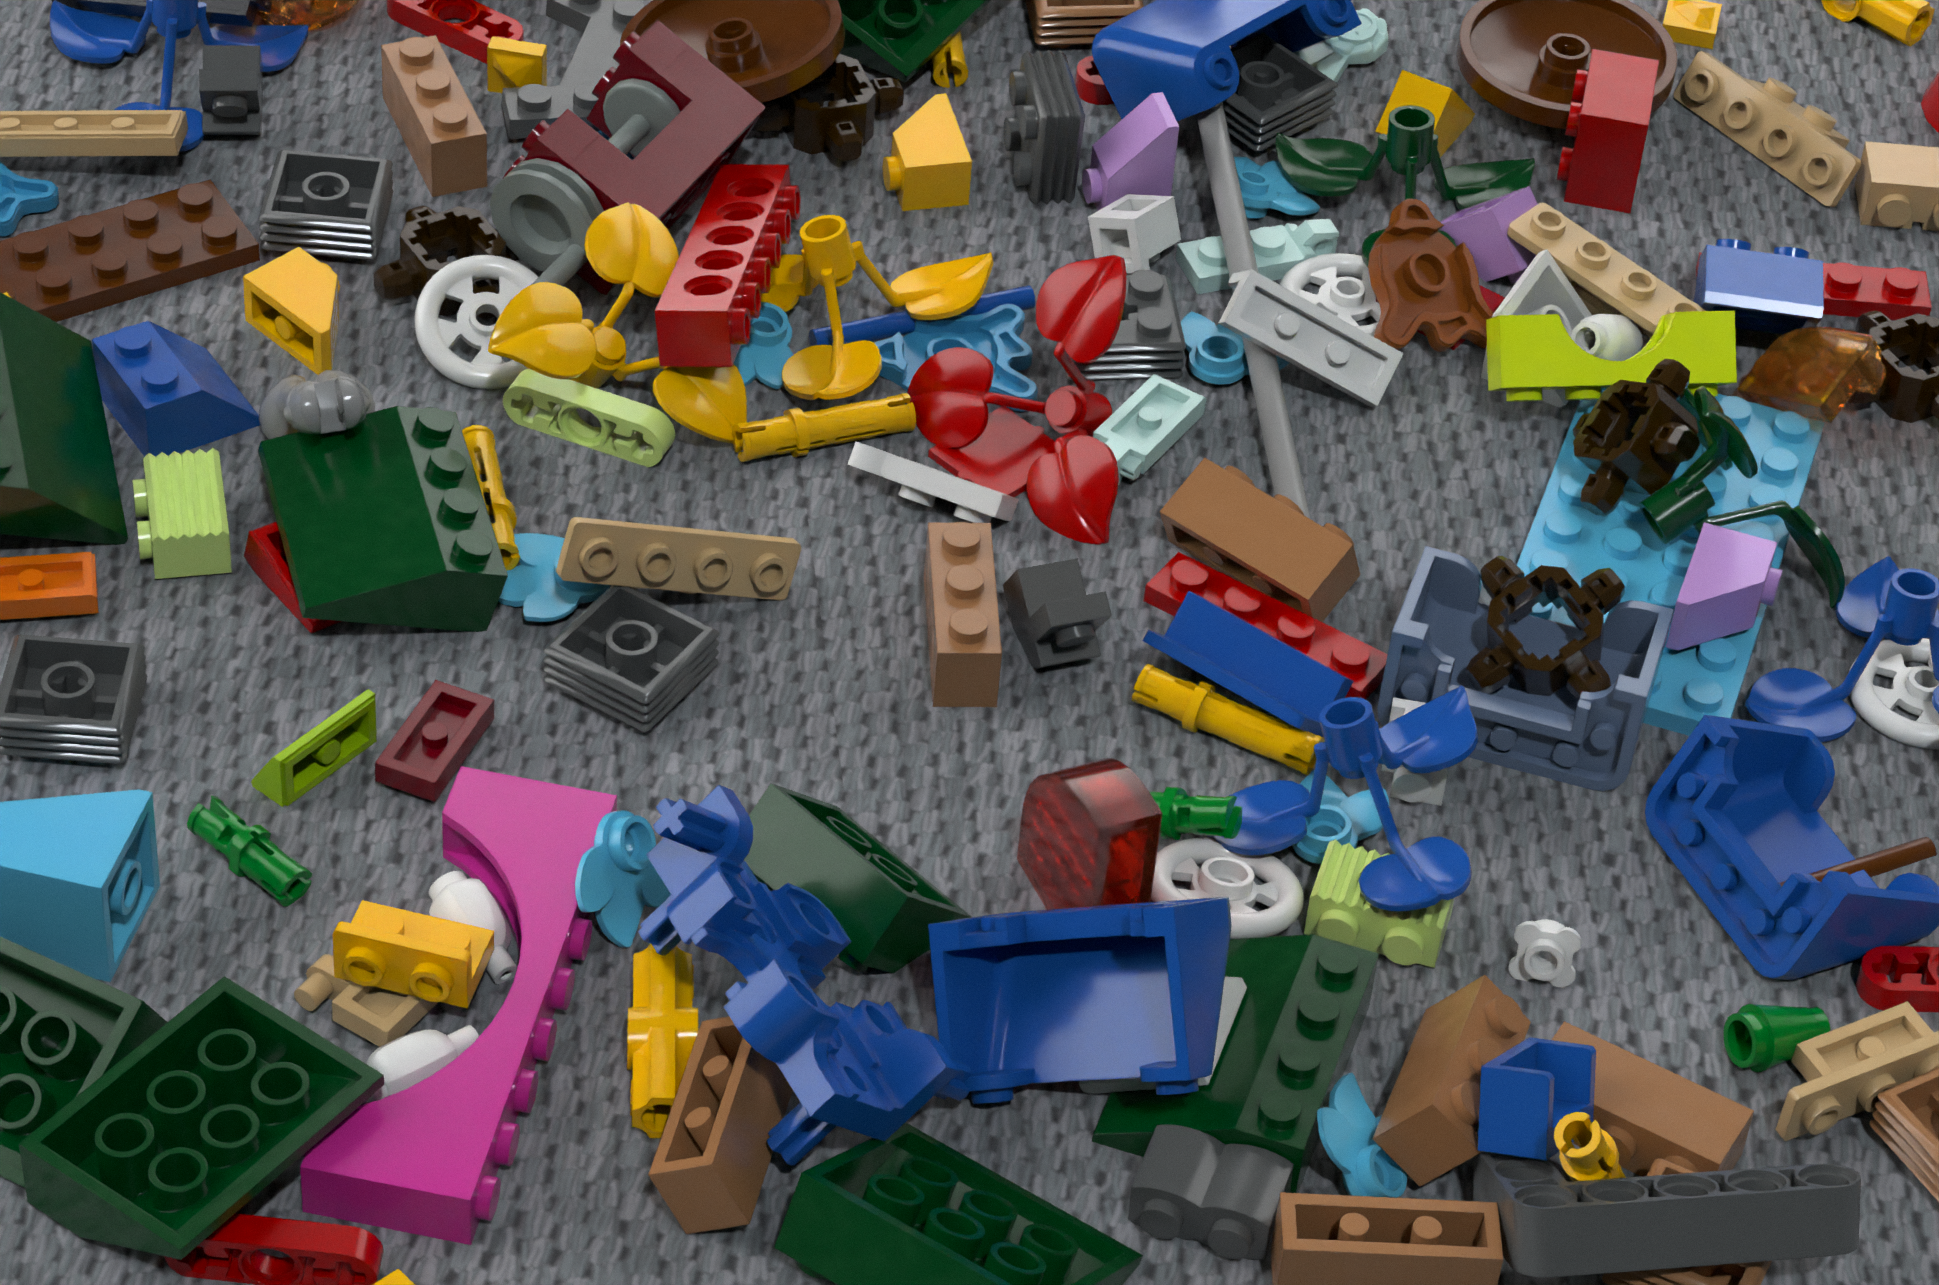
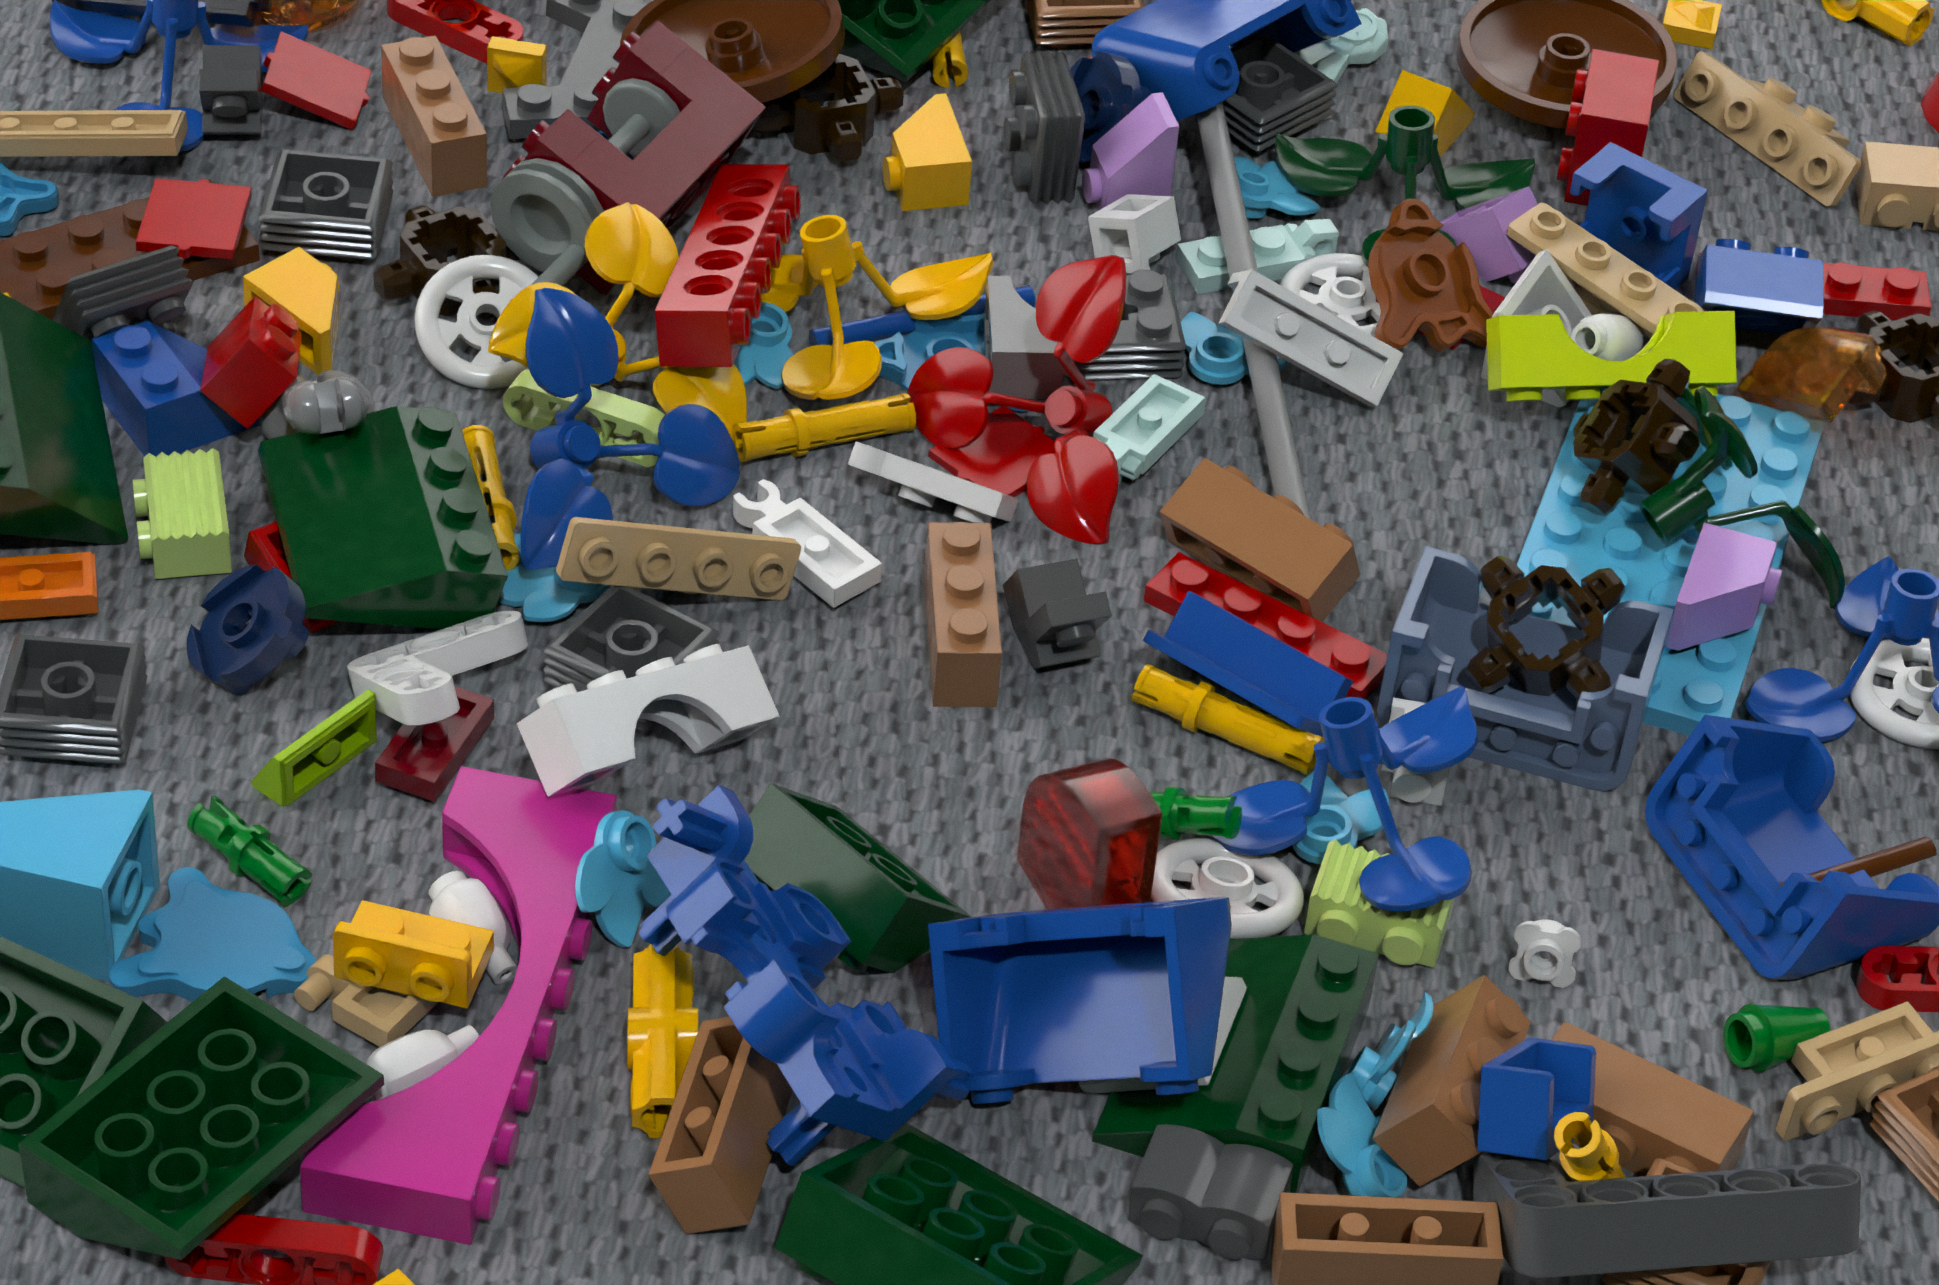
(126, 294): none -> dark grey brick
(195, 217): none -> red piece
(211, 936): none -> dark azure tile
(242, 654): none -> dark blue plate
(252, 361): none -> red brick
(316, 80): none -> piece
(416, 677): none -> white beam
(566, 353): none -> blue plant
(591, 732): none -> white arch
(828, 558): none -> white plate
(1018, 351): none -> light grey arch
(1114, 85): none -> dark blue plate
(1373, 1067): none -> medium azure plate
(1642, 211): none -> blue panel

